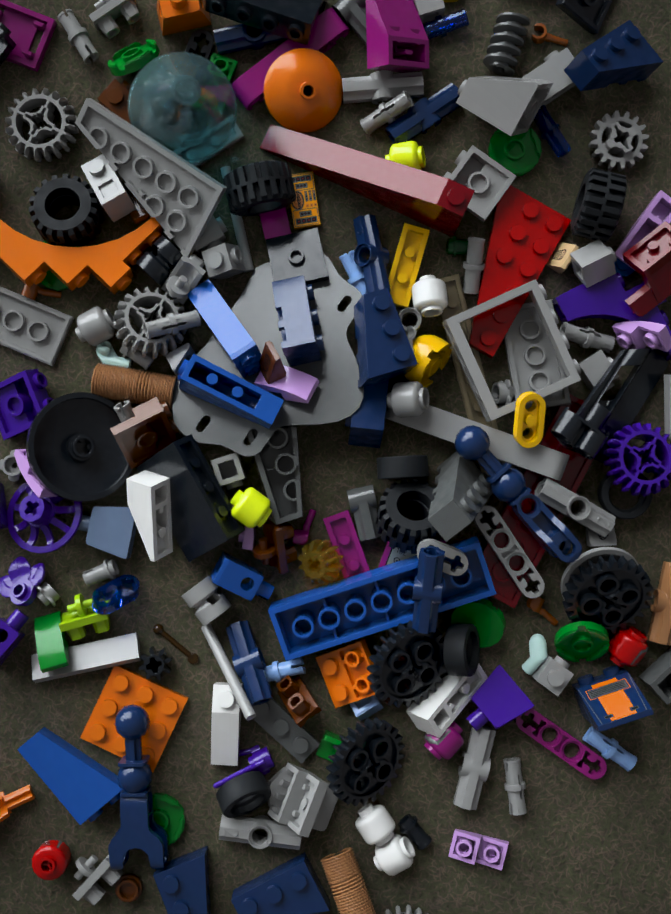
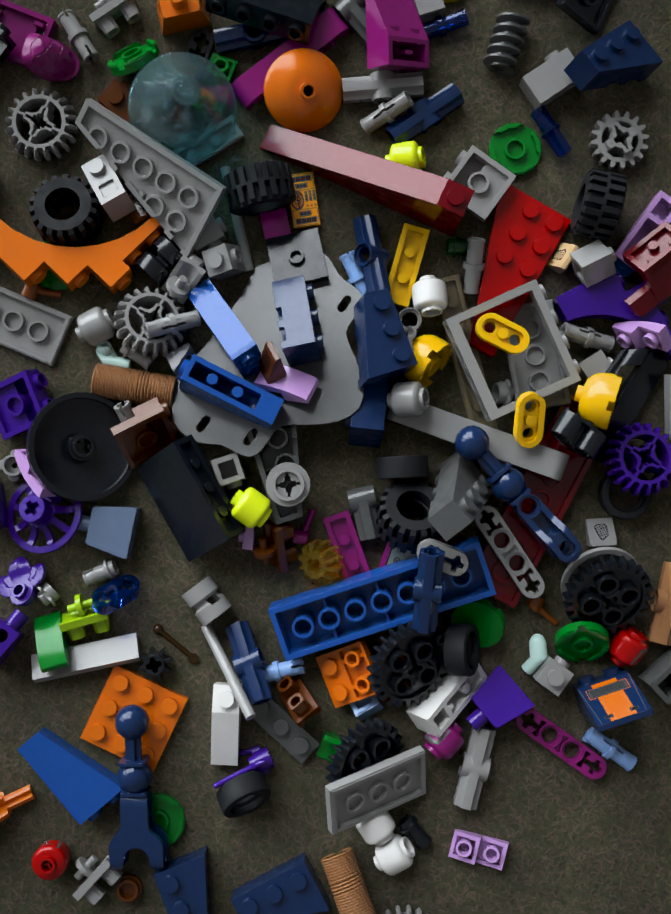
(49, 58): none -> magenta piece
(151, 509): white slope -> none
(231, 571): blue torso -> none
(243, 830): light grey piece -> none
(278, 475): none -> light grey gear
(300, 800): light grey piece -> none
(375, 789): none -> light grey tile
(501, 333): none -> yellow plate
(504, 101): light grey slope -> none
(515, 786): light grey pin -> none
(547, 36): dark orange hand -> none
(587, 514): light grey piece -> none
(598, 398): none -> yellow cylinder

